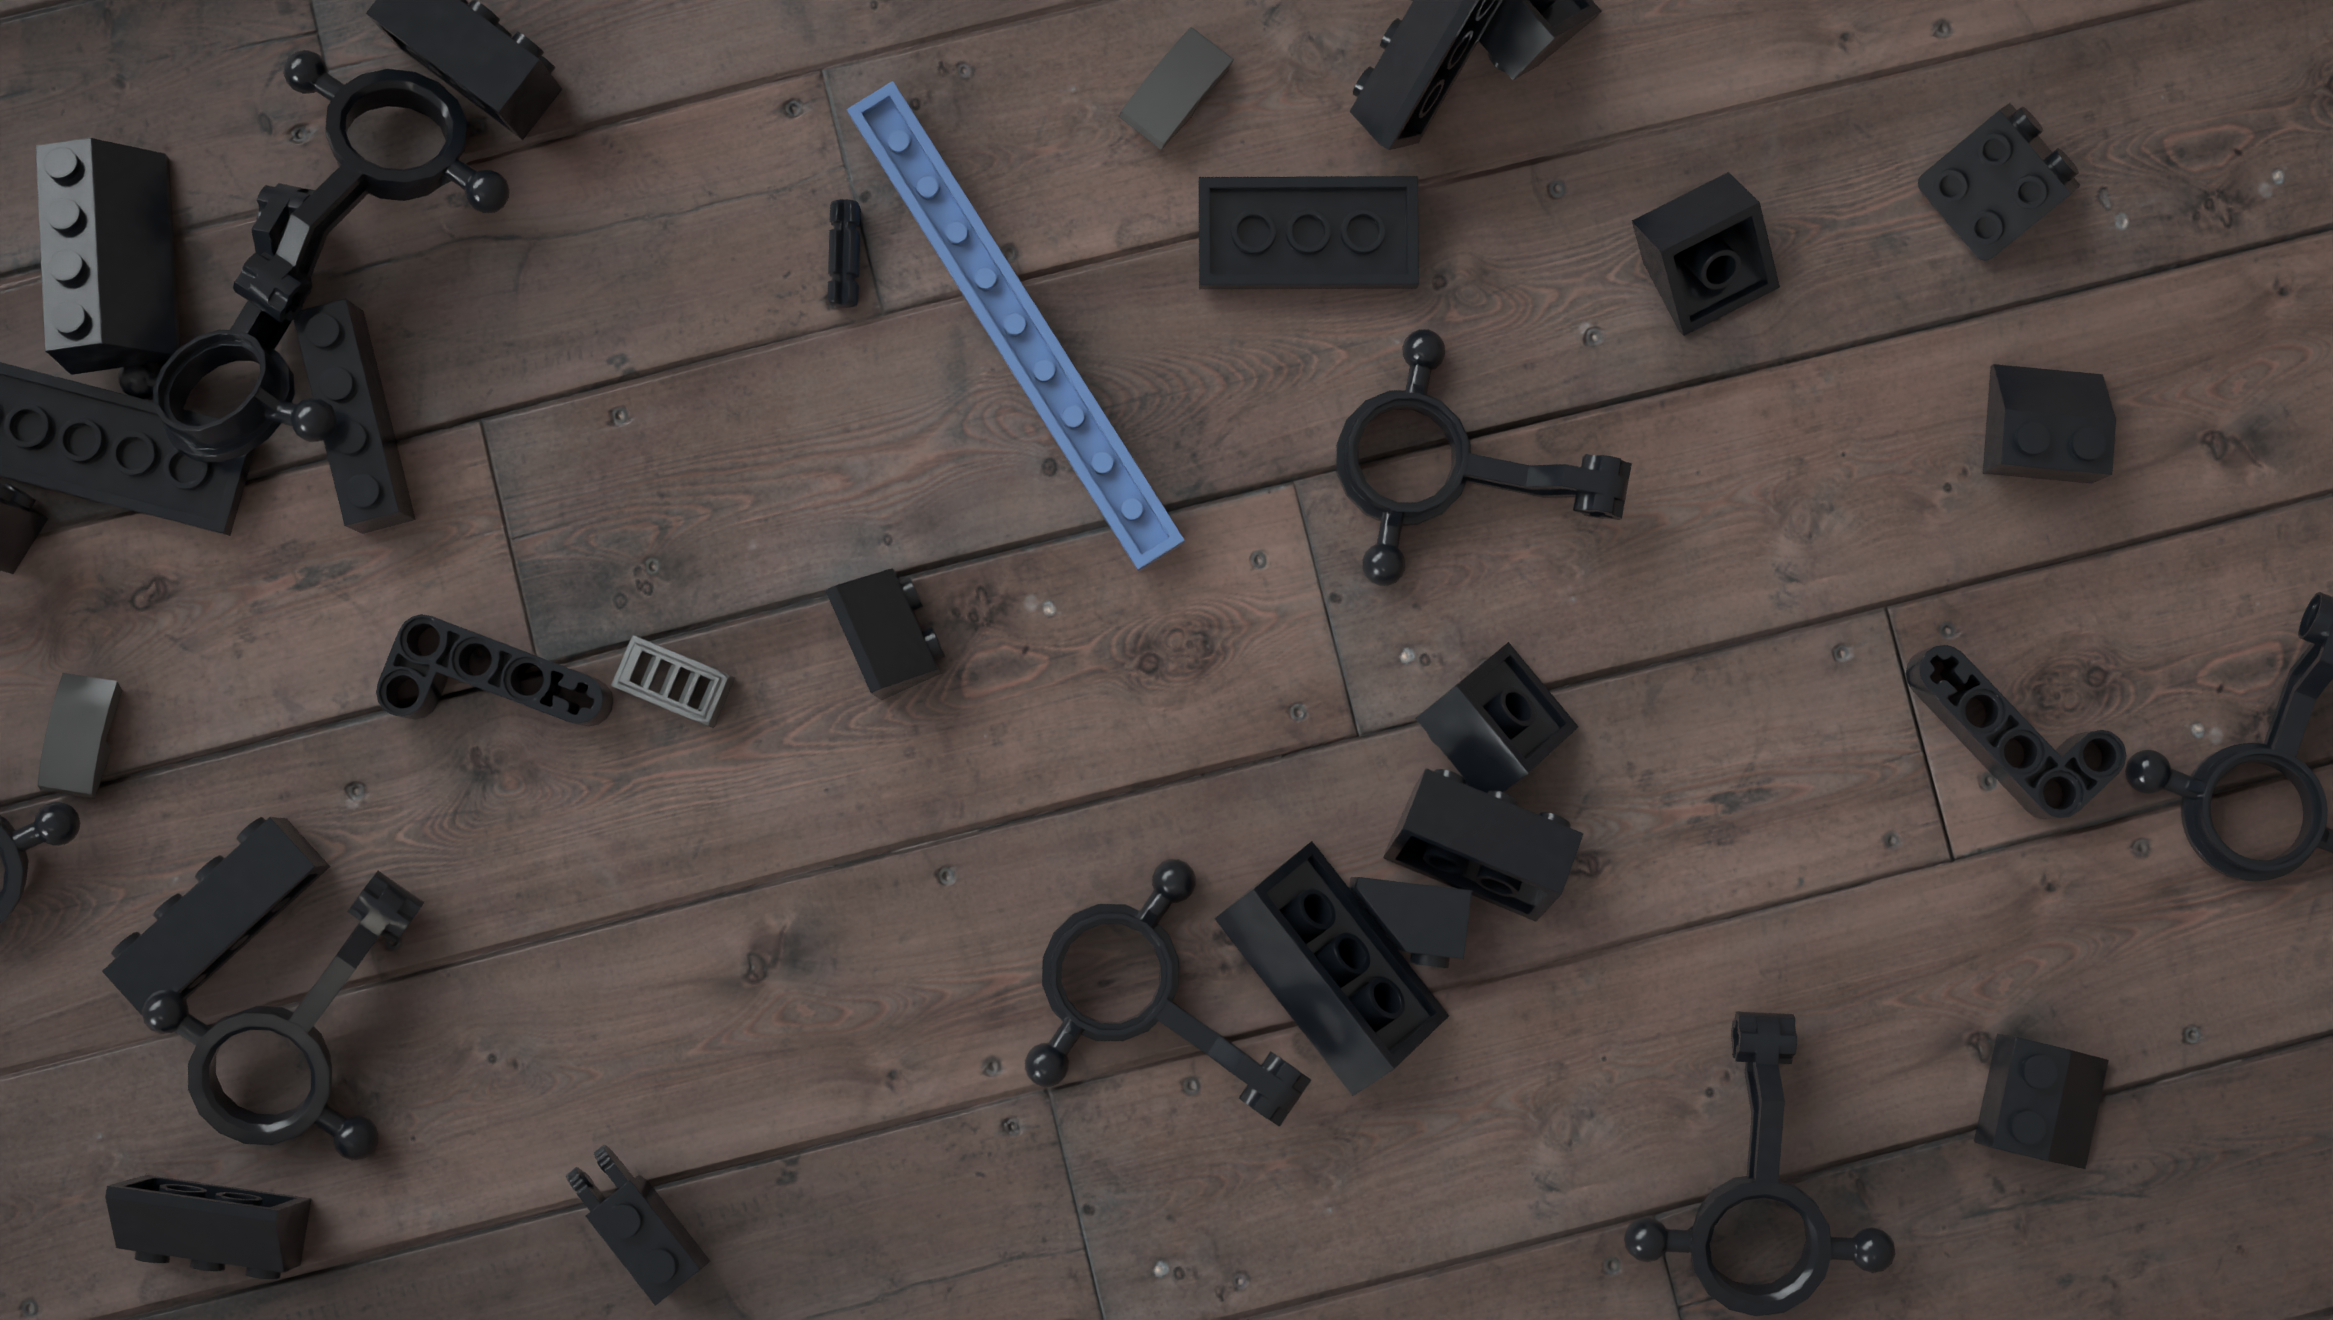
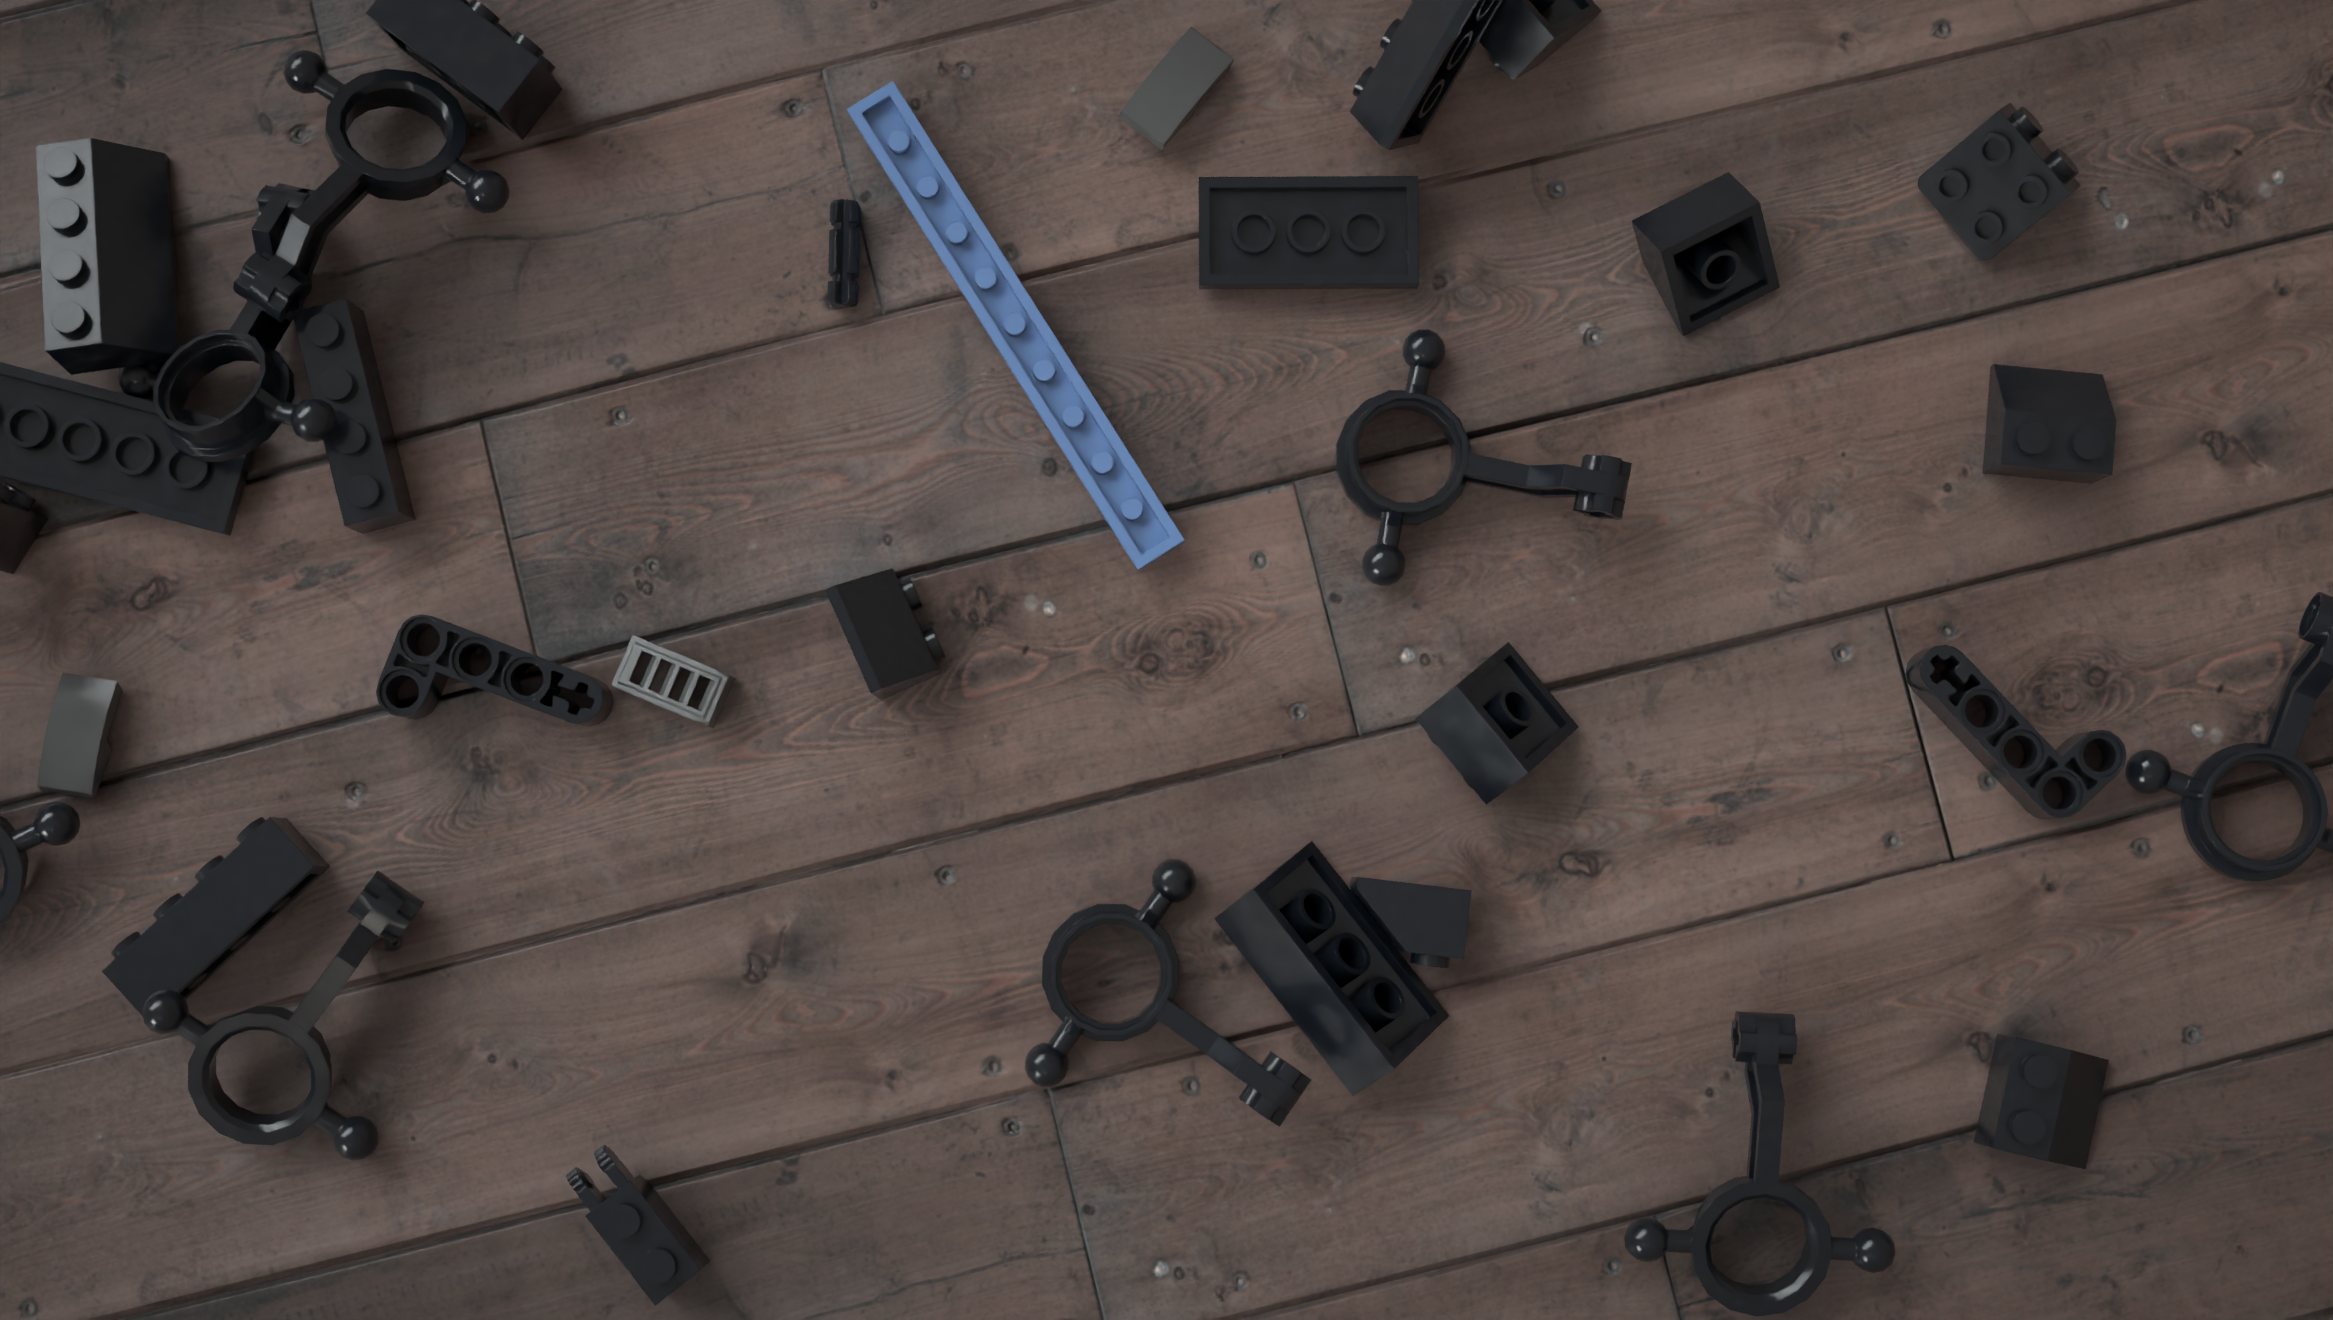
(208, 1225): black slope -> none
(1484, 844): black slope -> none

